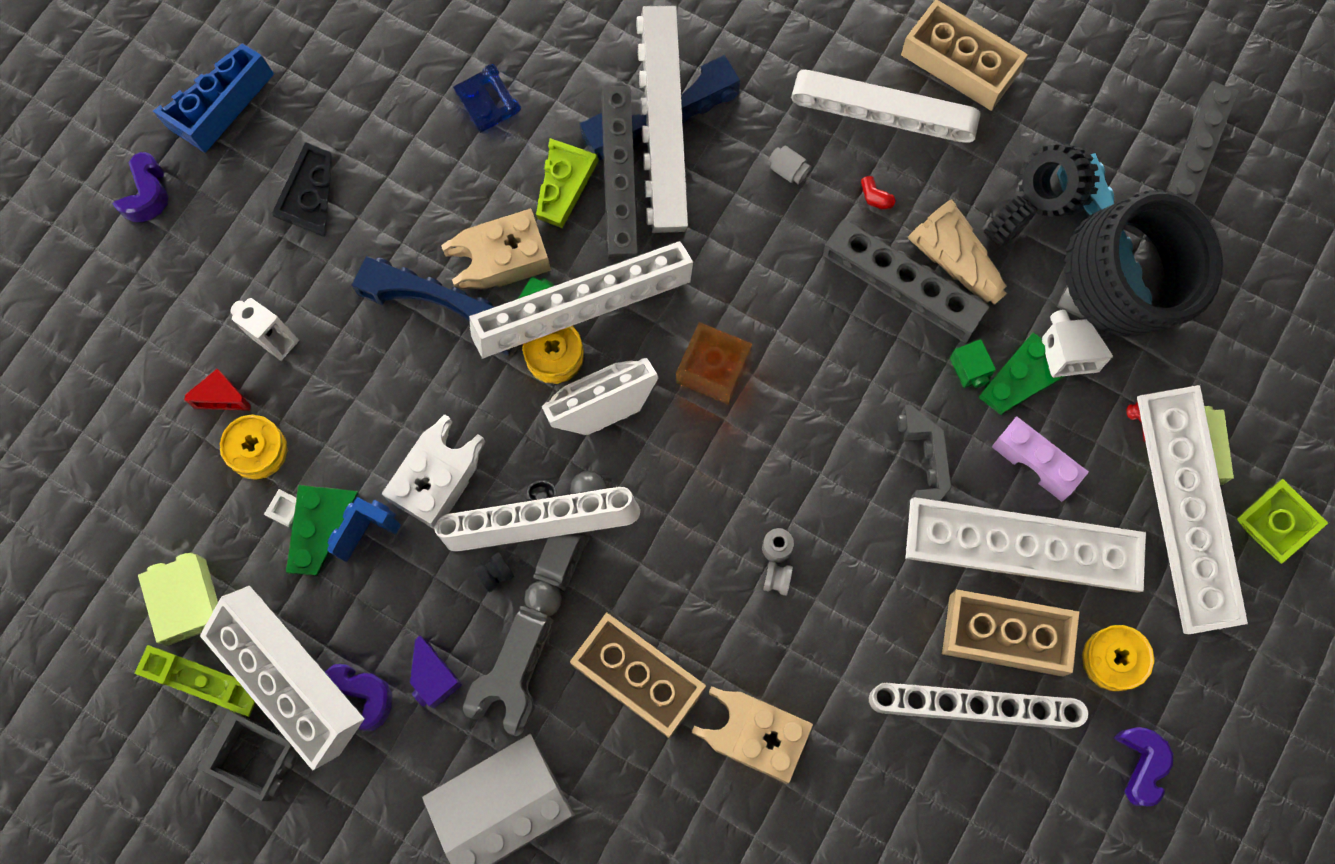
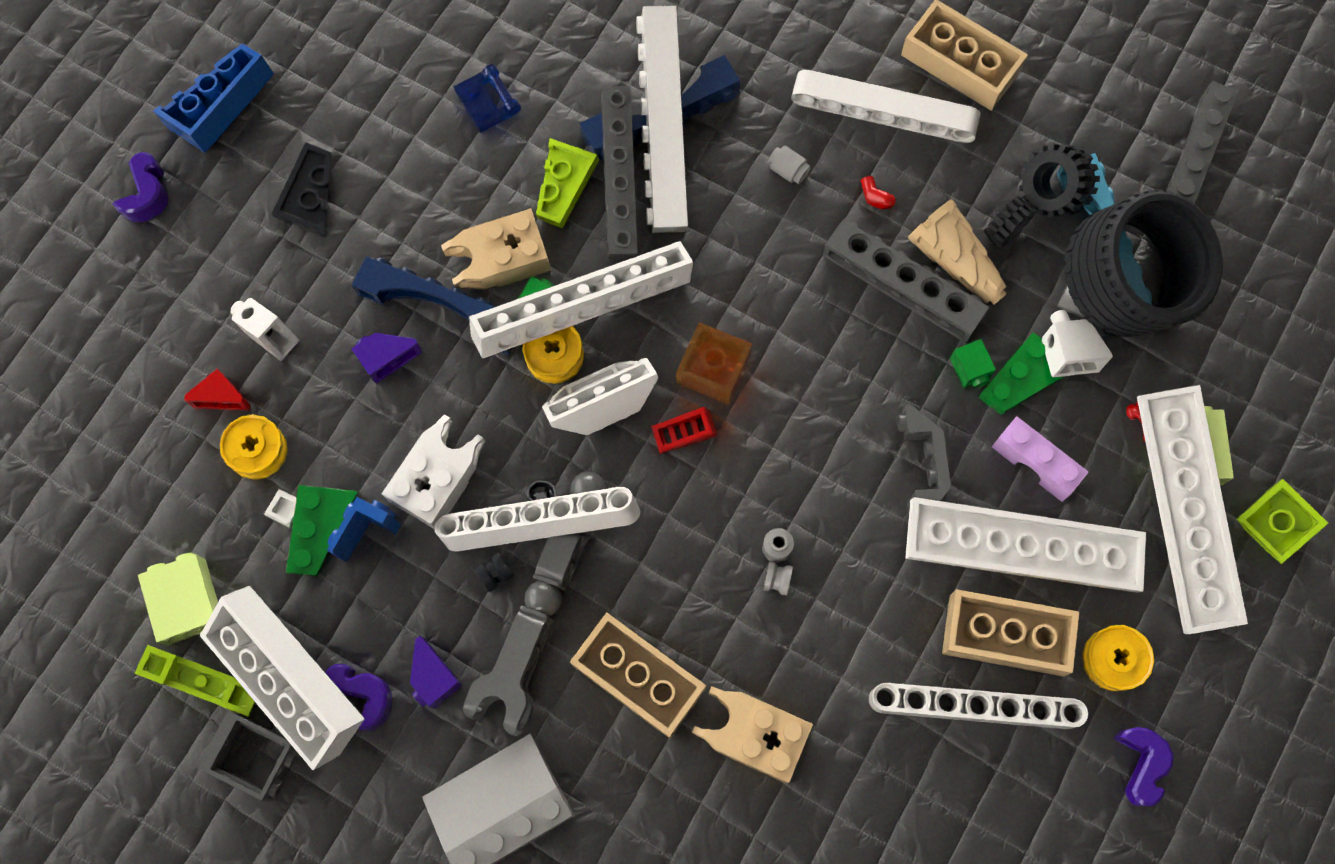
(385, 353): none -> dark purple slope
(698, 436): none -> red slope

